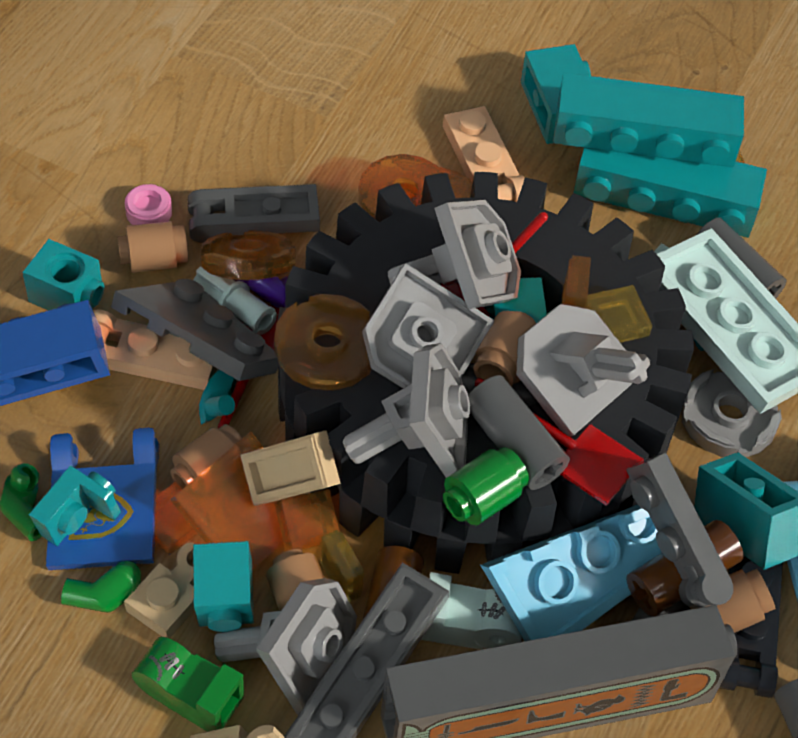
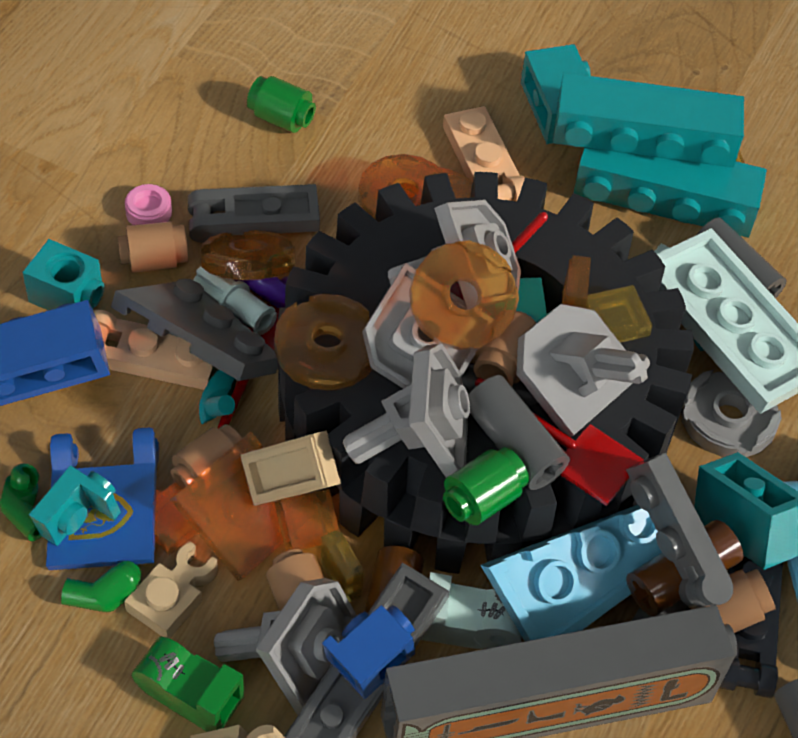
(223, 585): teal brick -> none
(281, 103): none -> green brick
(370, 647): none -> blue brick
(432, 301): none -> clear orange tile

